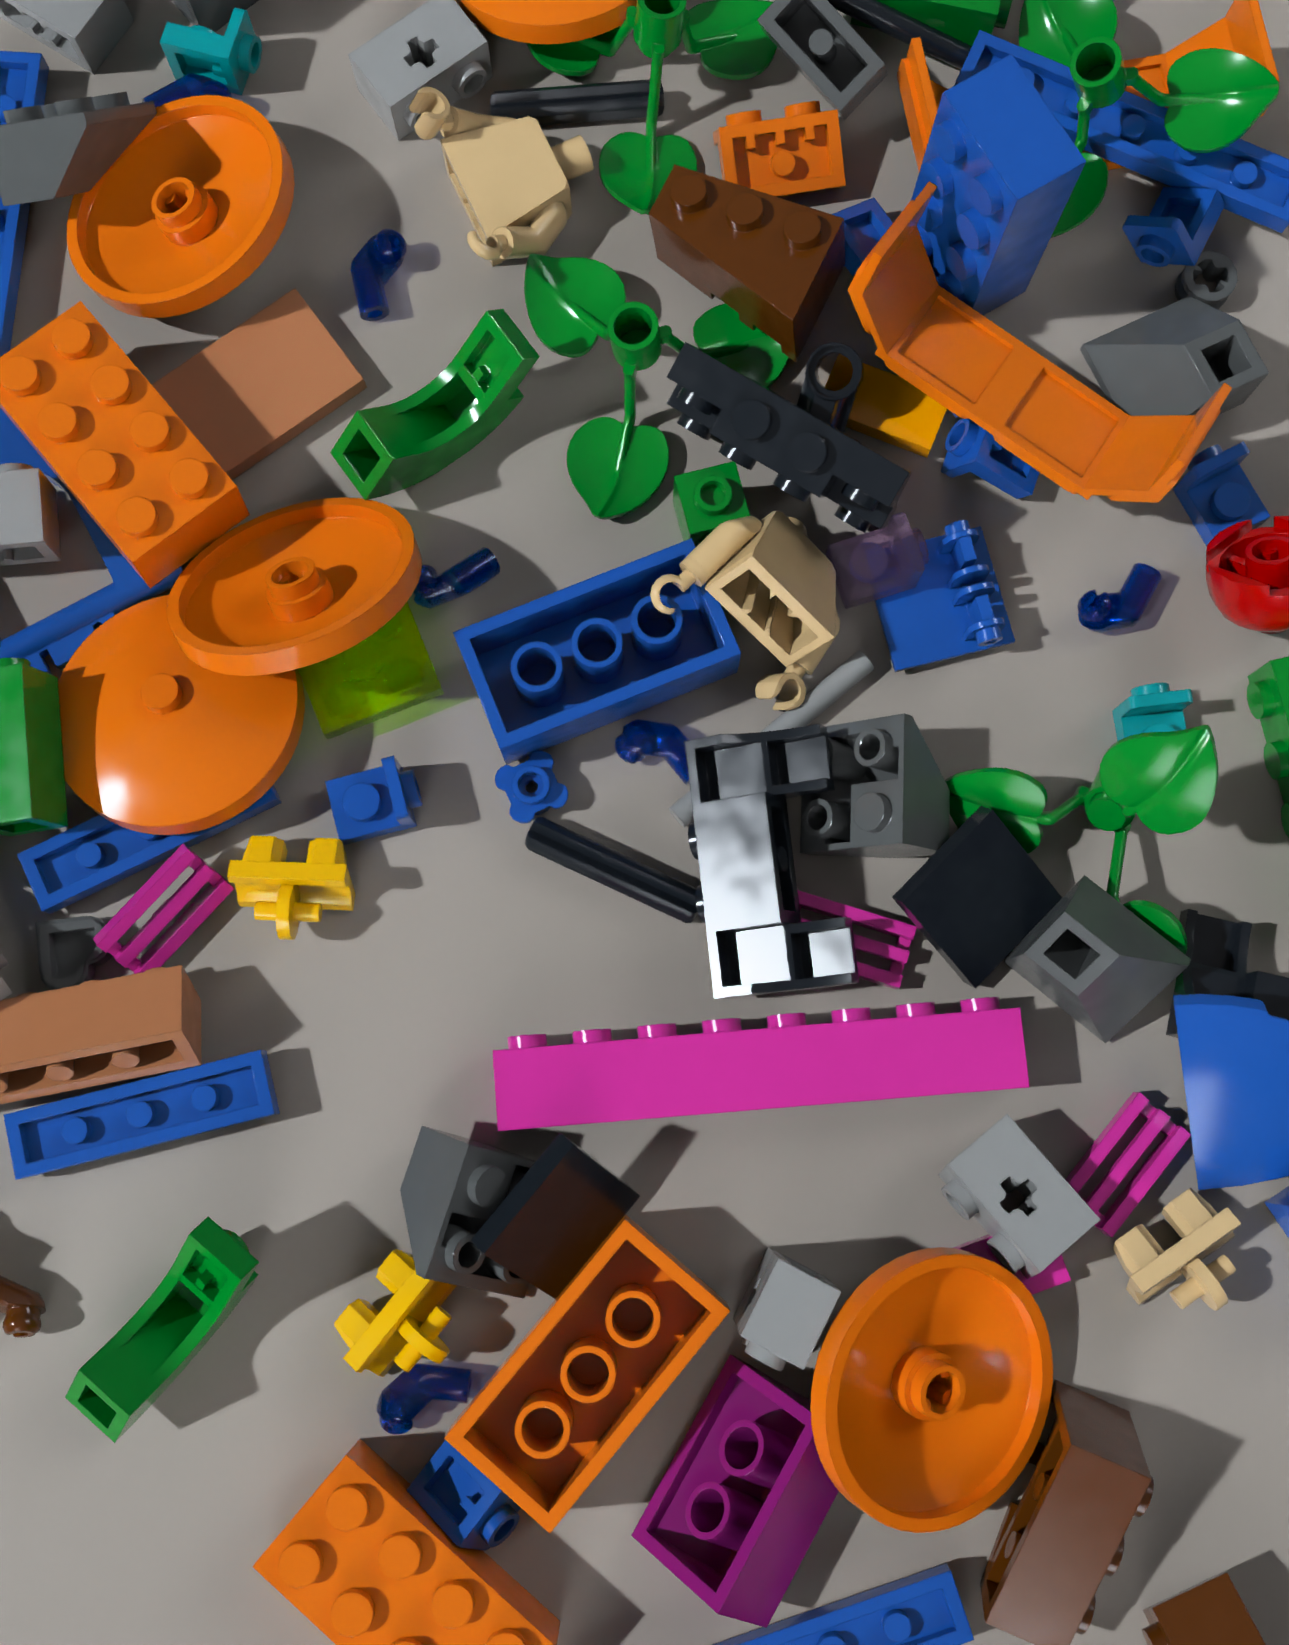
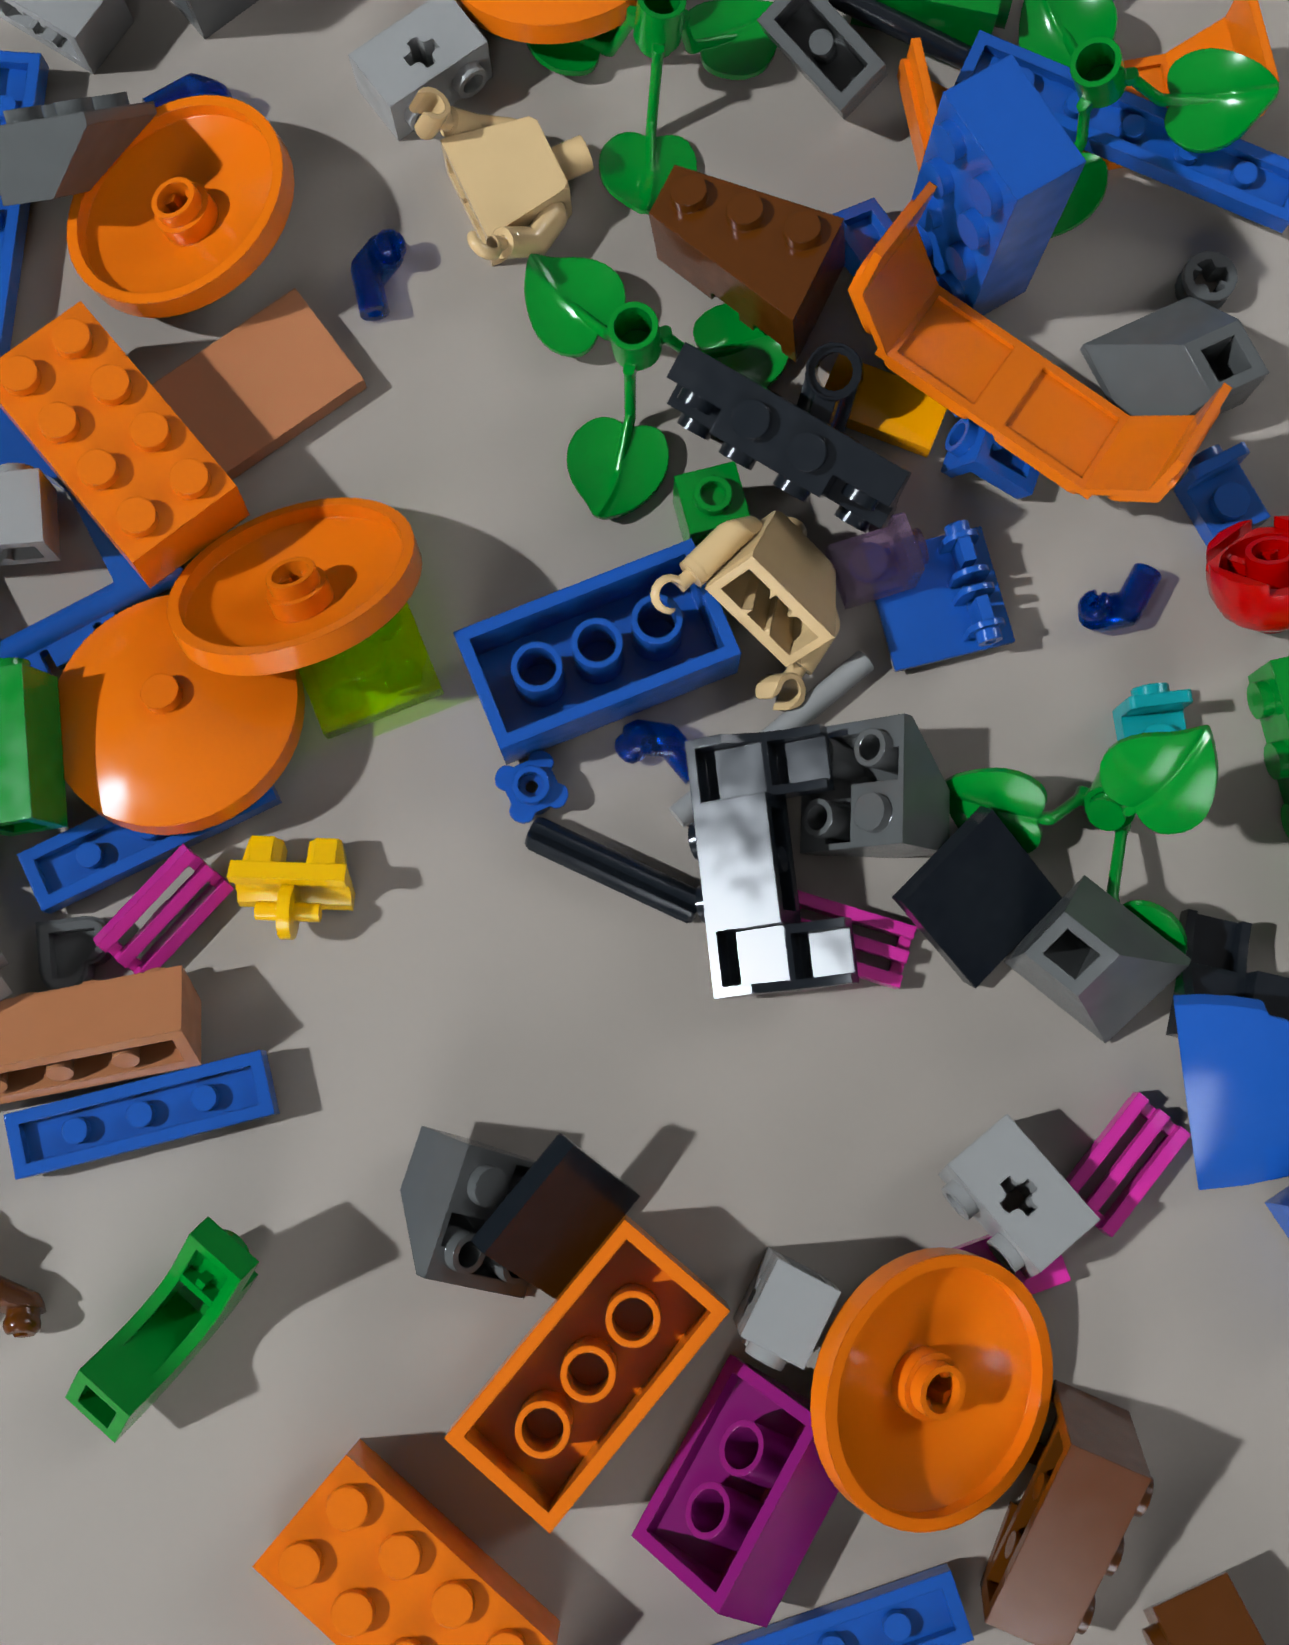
(216, 56): teal bracket -> none
(374, 801): blue bracket -> none
(404, 1327): yellow hips -> none
(415, 1390): clear blue arm -> none
(424, 433): green arch -> none
(457, 580): clear blue arm -> none
(464, 1501): blue bracket -> none
(576, 102): black axle -> none
(759, 1067): dark pink brick -> none
(782, 153): orange bracket -> none
(1176, 226): blue bracket -> none
(1201, 1235): tan hips -> none

